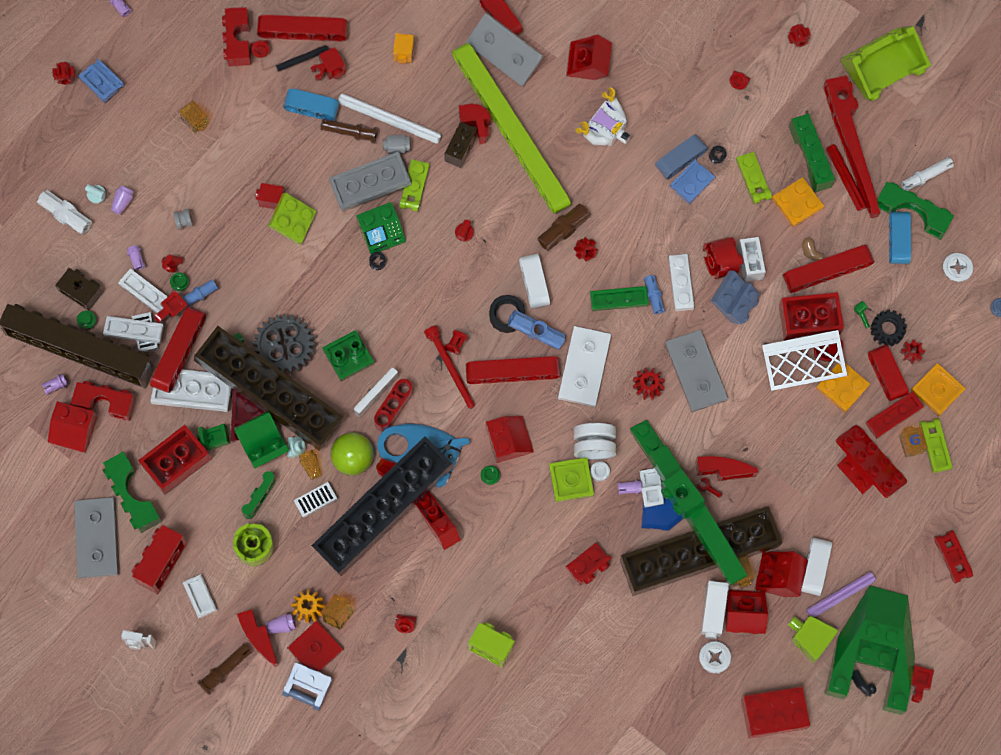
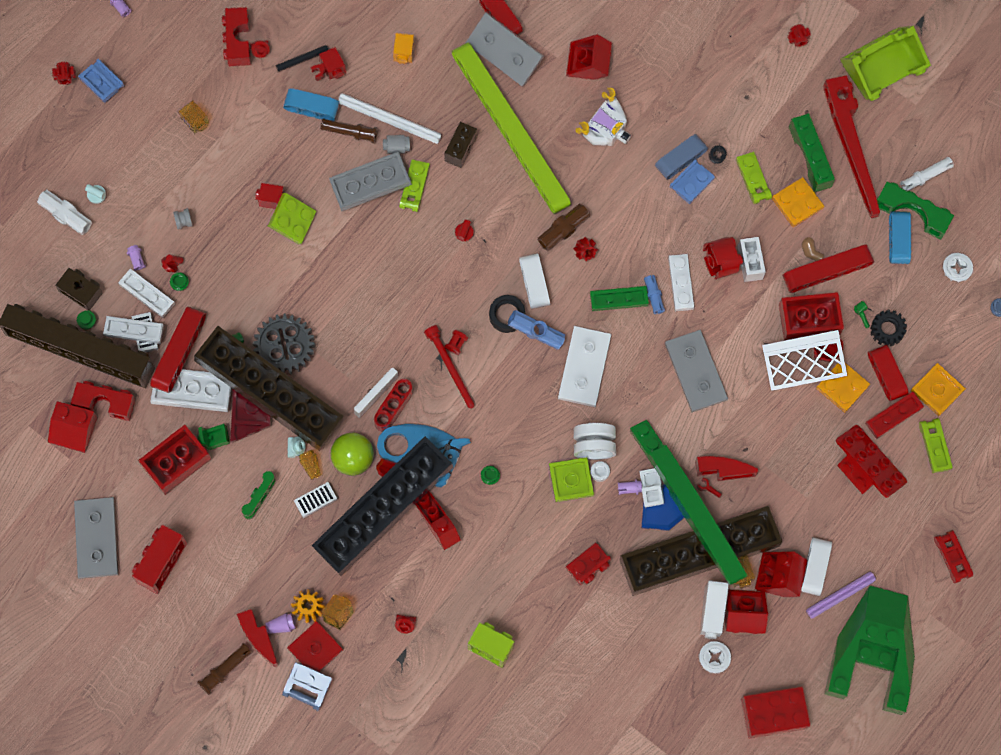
(56, 383): lavender pin -> none
(120, 471): green arch -> none
(121, 199): lavender cone -> none
(138, 640): white plate -> none
(171, 306): red plate -> none
(199, 596): white tile -> none
(200, 292): medium blue pin -> none
(253, 533): lime brick -> none
(261, 439): green bracket -> none
(302, 28): red beam -> none
(348, 355): green plate -> none
(372, 258): black bush -> none
(380, 228): green slope -> none
(477, 117): red brick -> none
(508, 438): red slope -> none
(512, 370): red beam -> none
(655, 387): red gear -> none
(681, 484): green brick -> none
(735, 298): sand blue plate -> none
(739, 80): red plate -> none
(812, 636): lime torso -> none
(846, 177): red axle -> none
(866, 689): black arm -> none
(912, 346): red gear -> none
(913, 441): clear yellow brick -> none
(921, 681): red plate -> none

